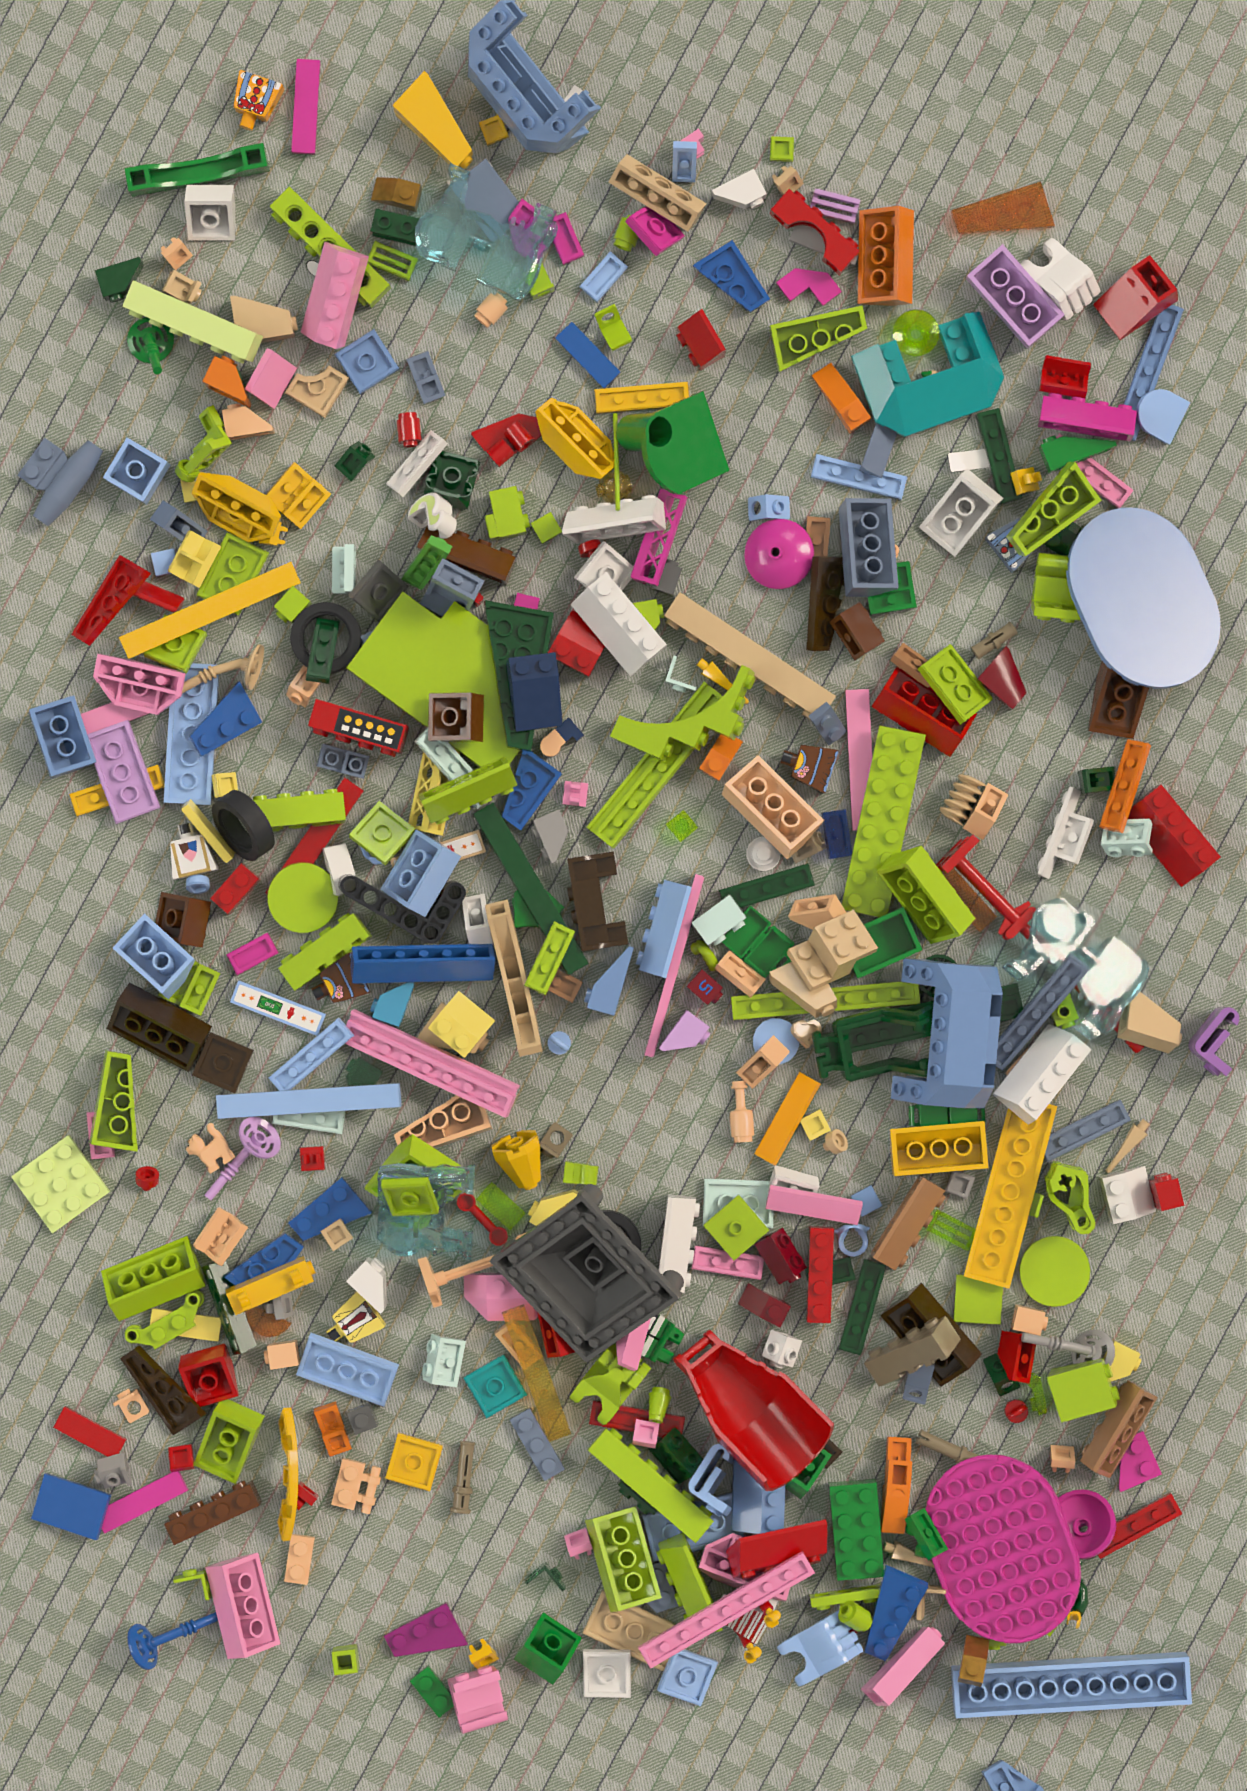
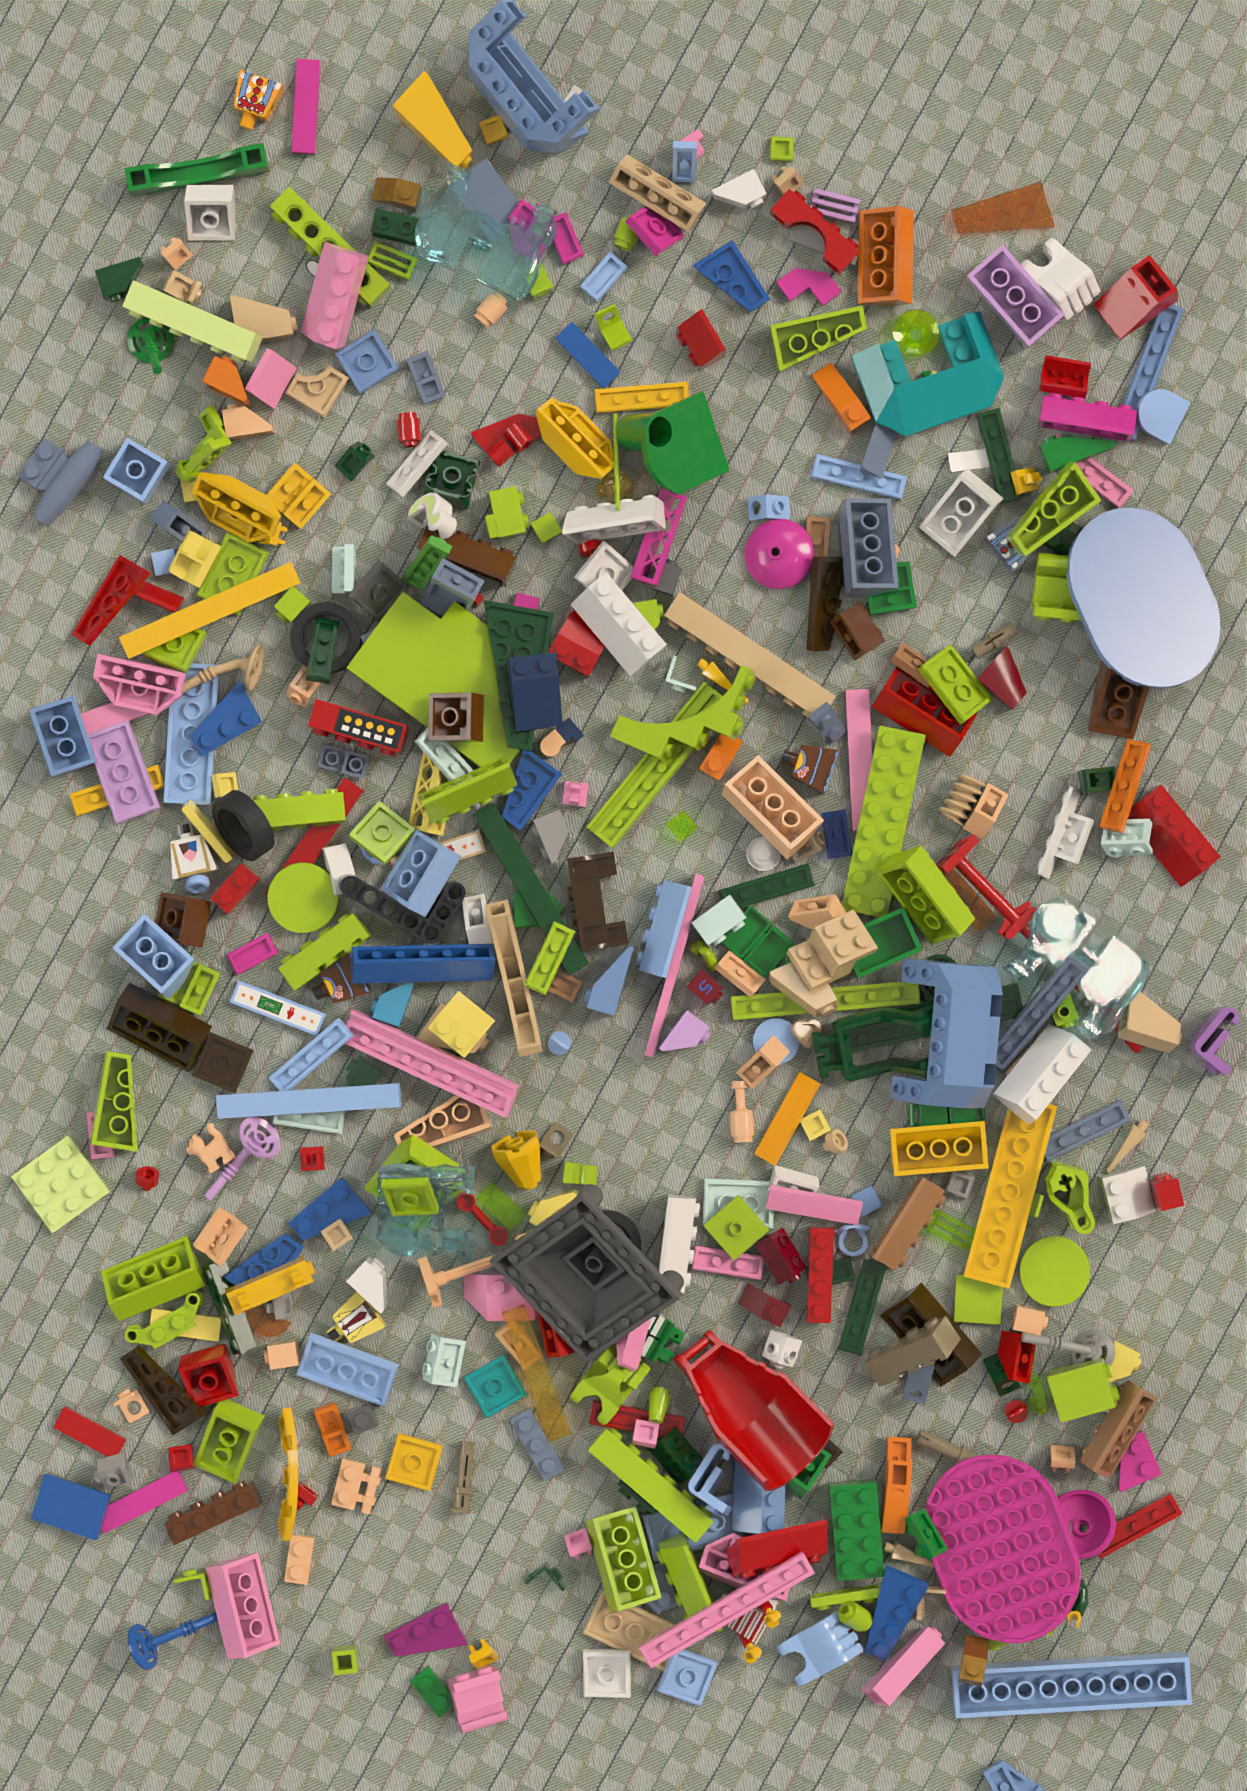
(547, 1648): green slope -> none

